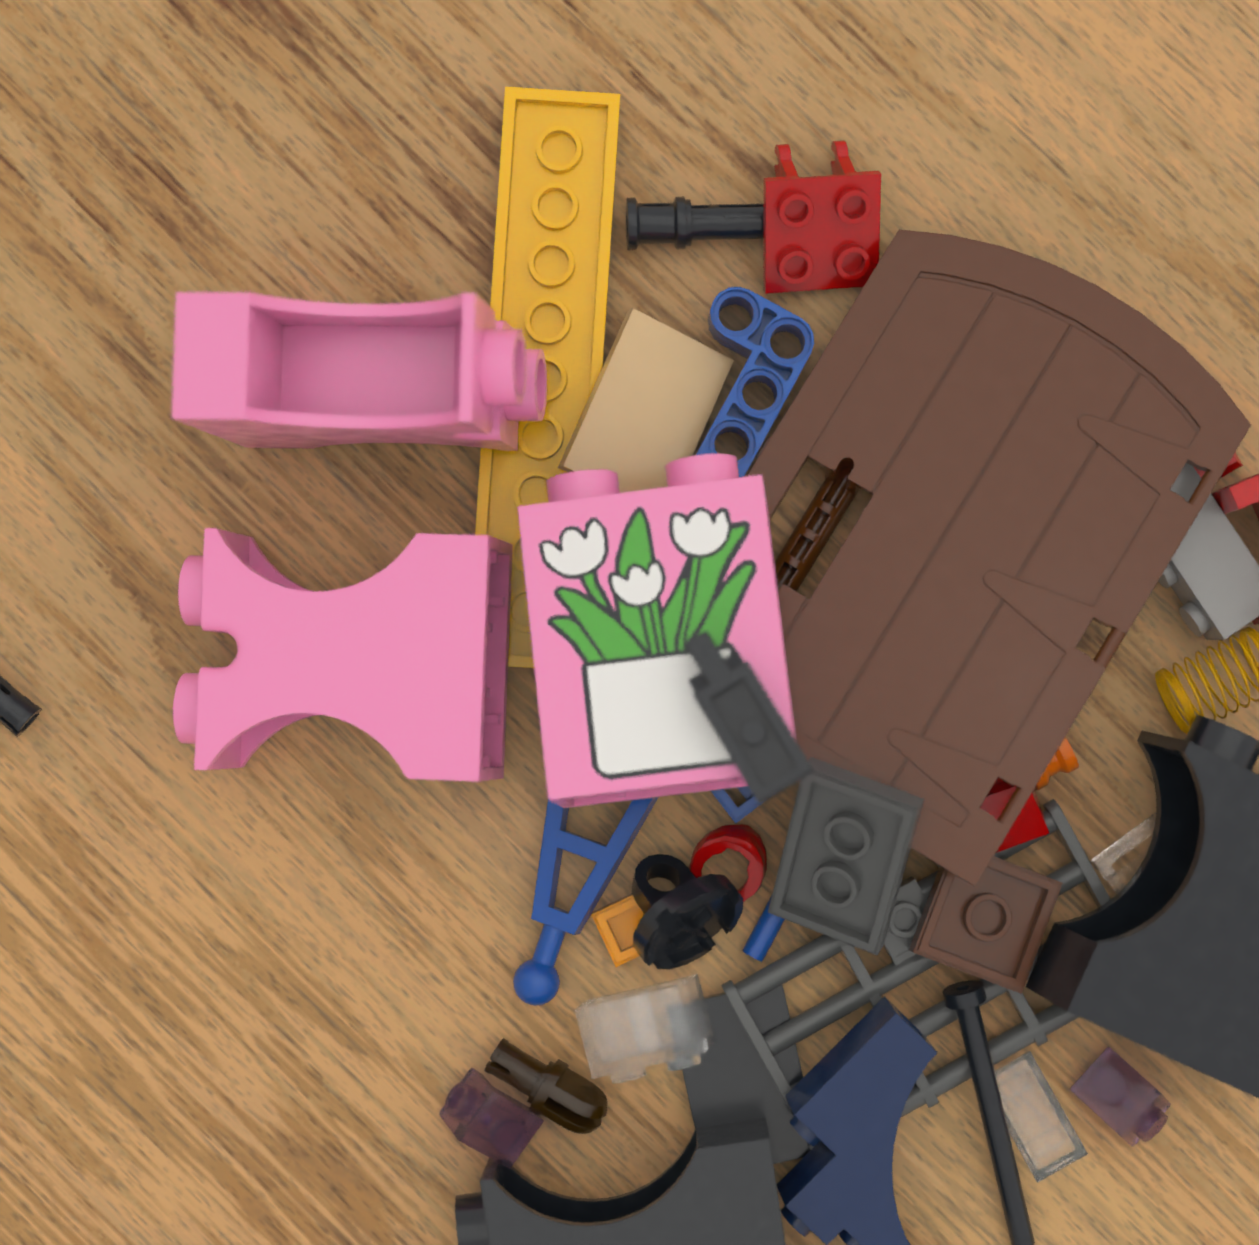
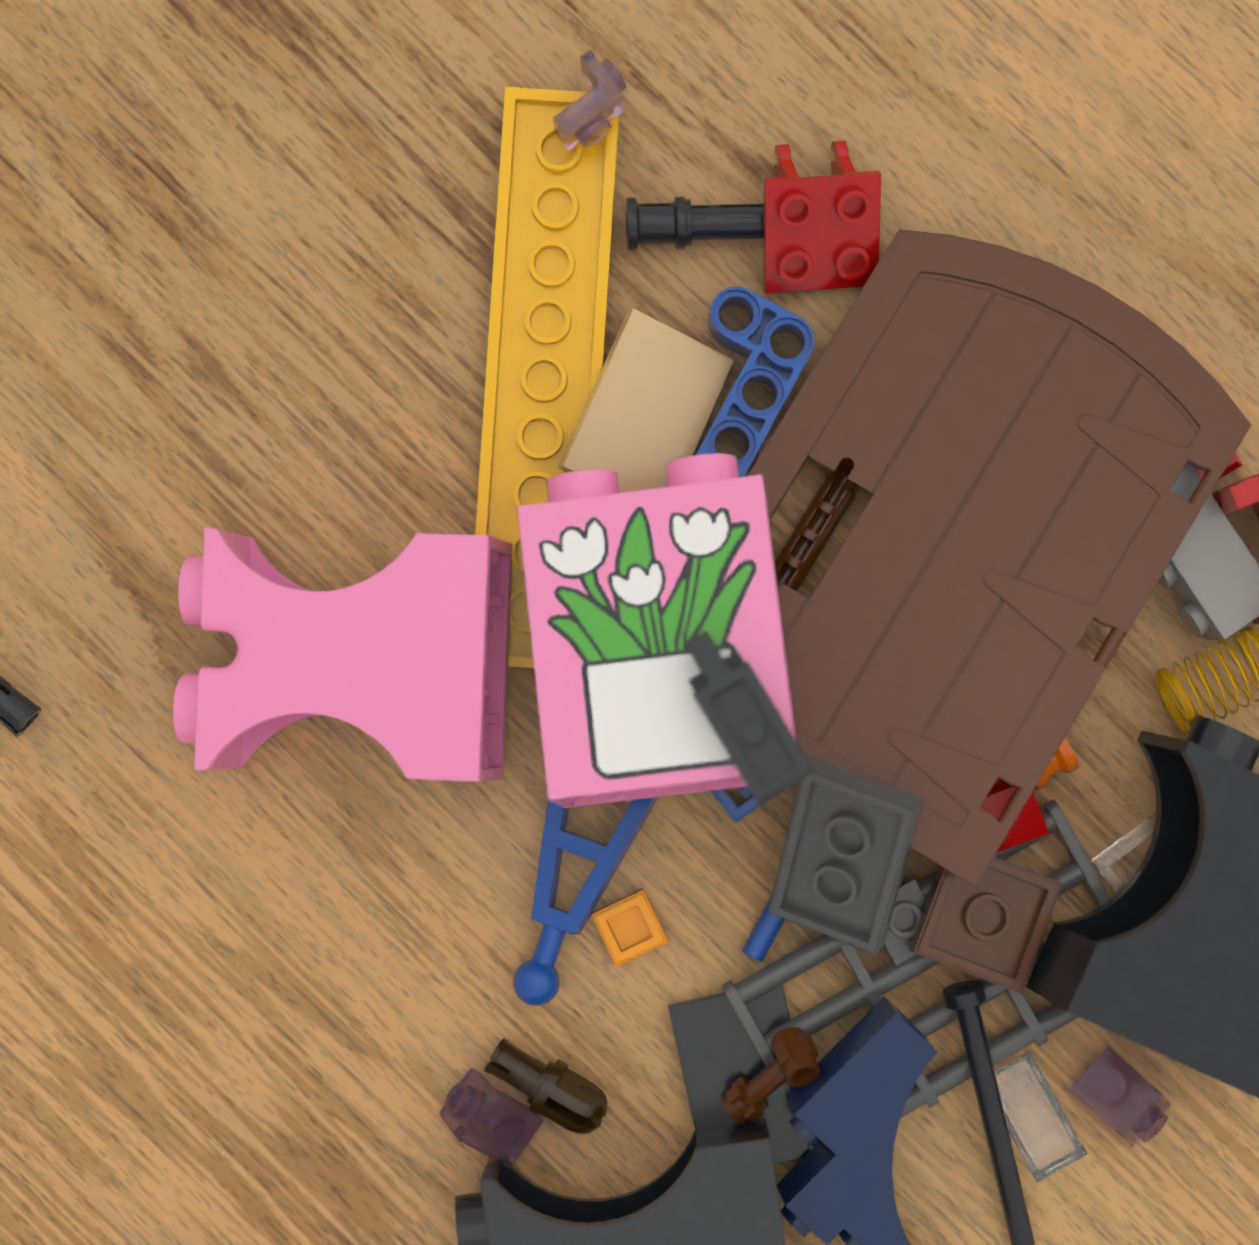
(352, 372): bright pink brick -> none
(589, 116): none -> bracket
(645, 1029): clear brick -> none
(683, 920): black tile -> none
(738, 838): red piece -> none
(793, 1064): none -> reddish brown bar

